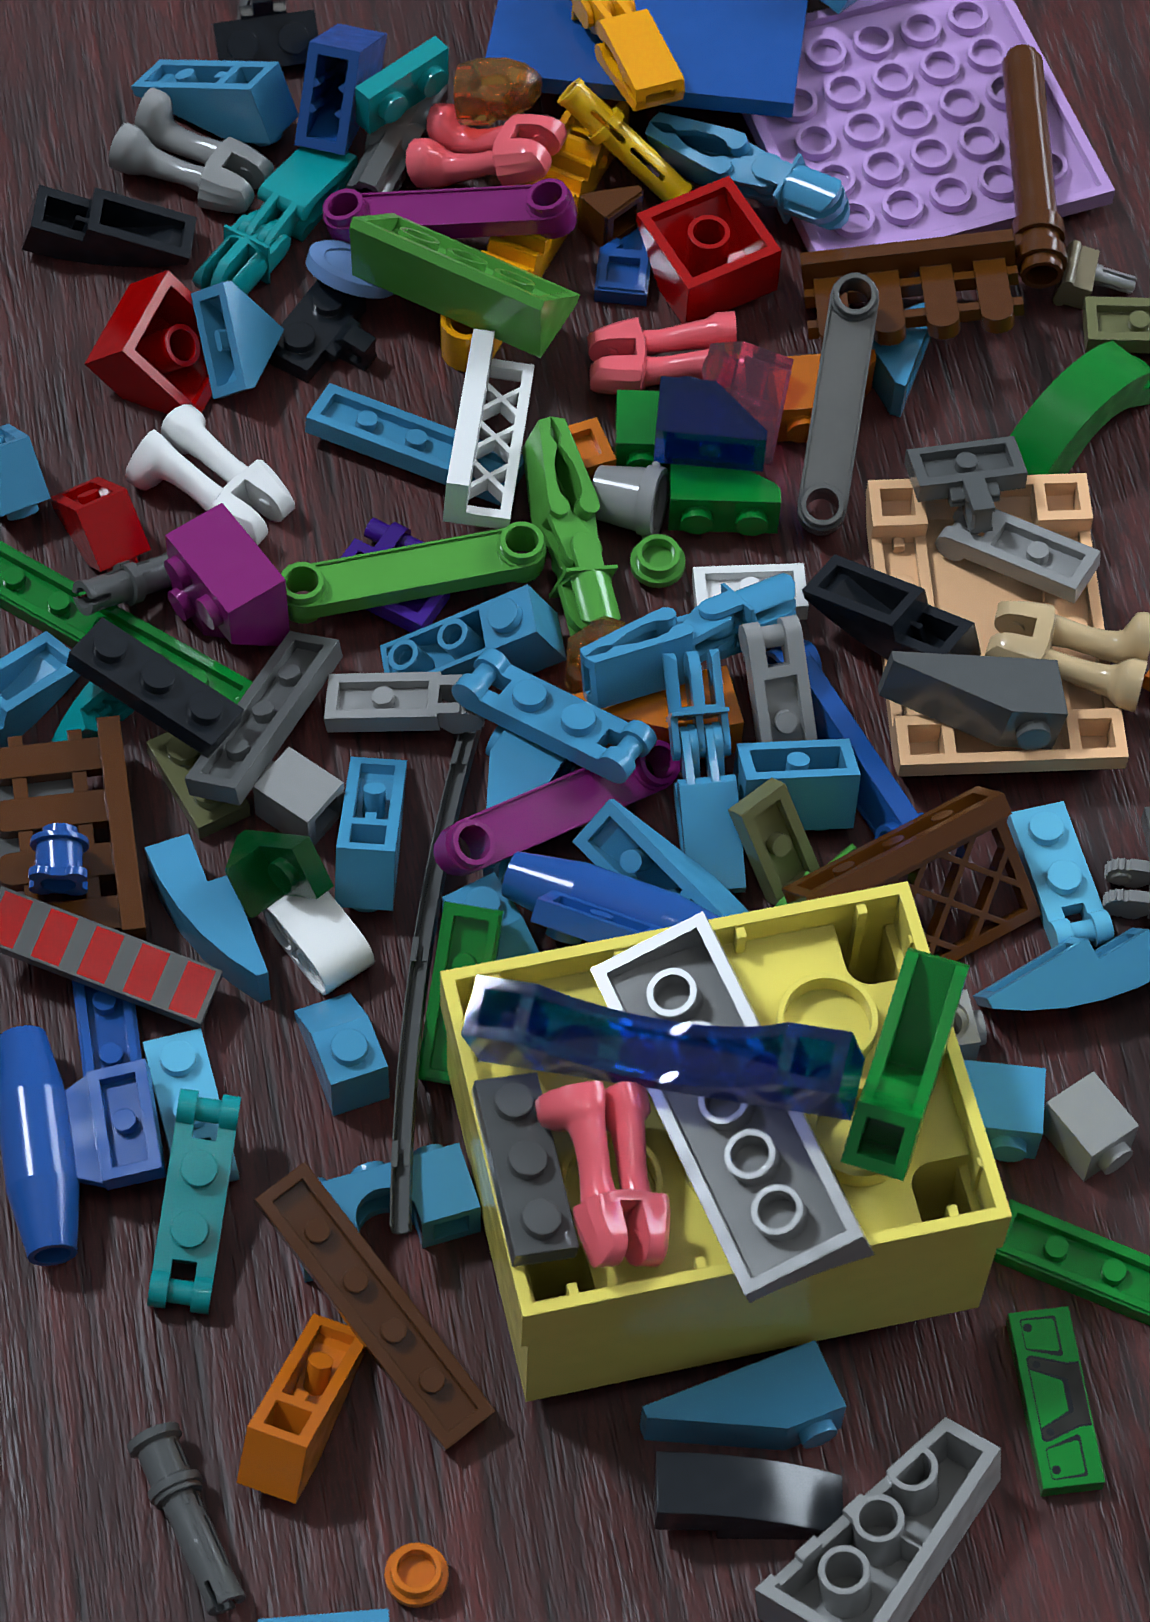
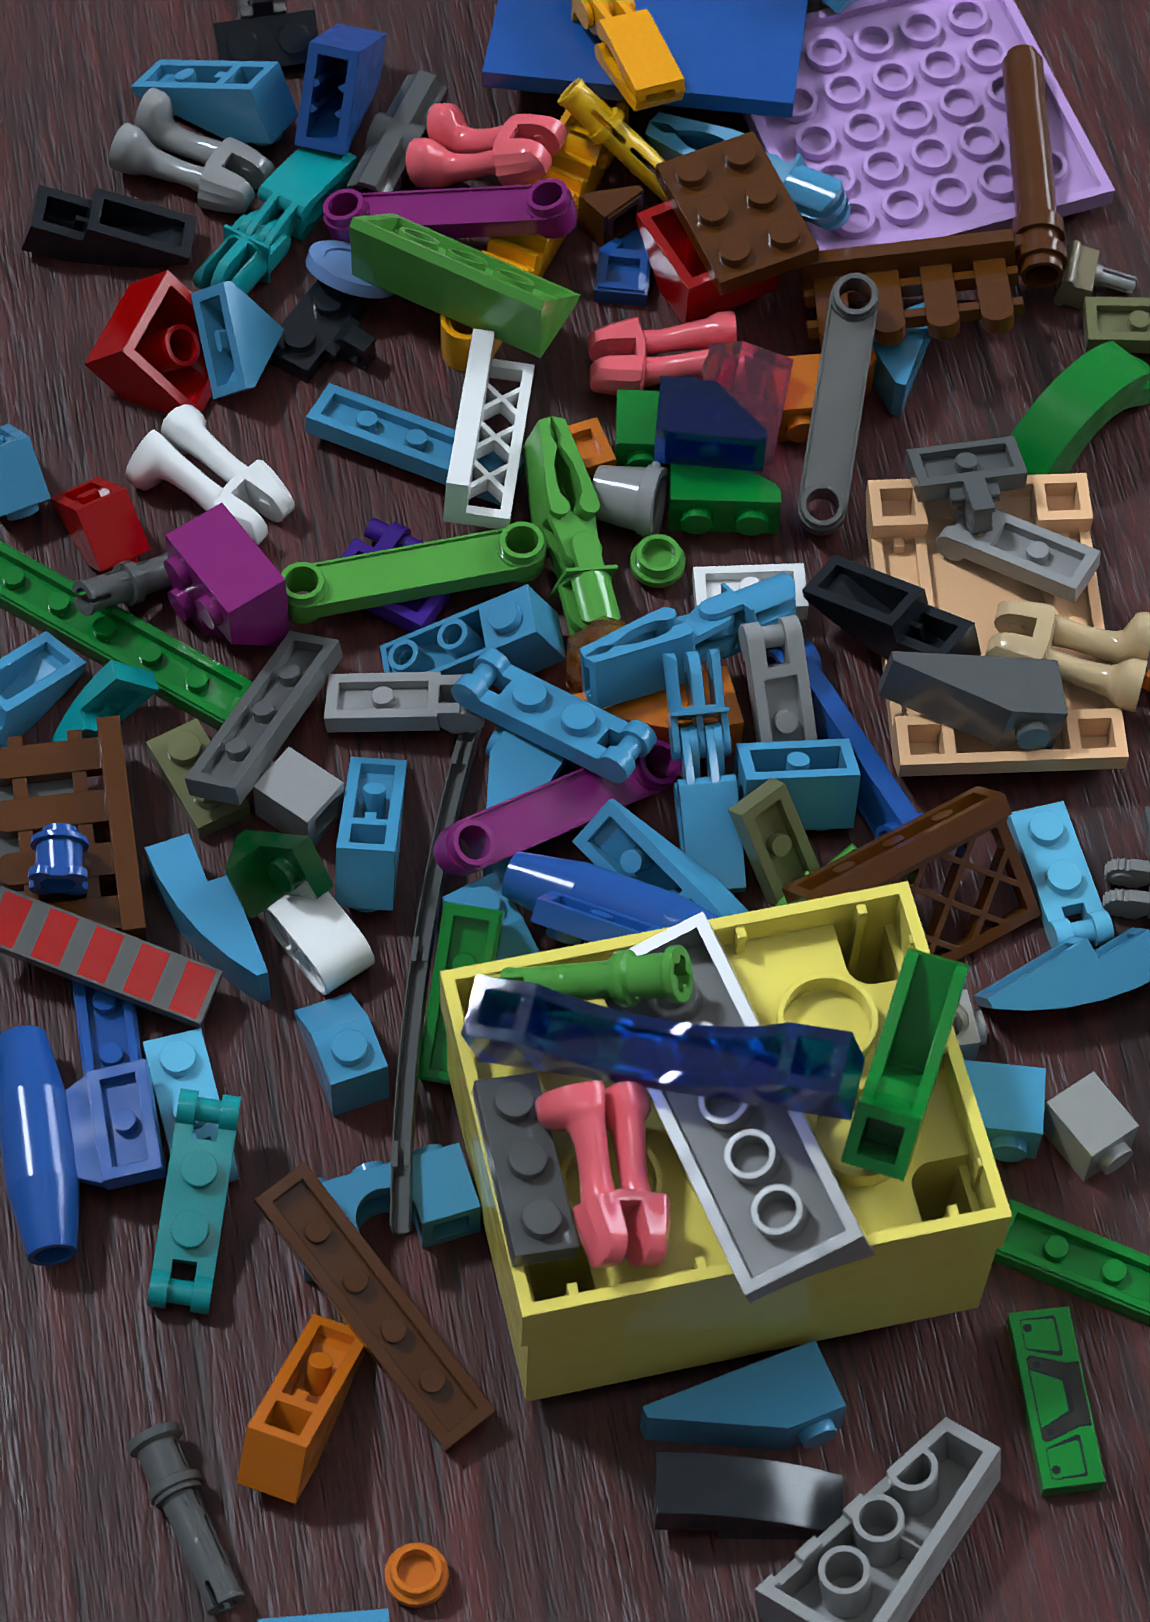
(155, 687): black plate -> none
(402, 85): teal plate -> none
(494, 90): clear orange rock -> none
(622, 978): none -> bright green pin
(737, 213): none -> reddish brown plate

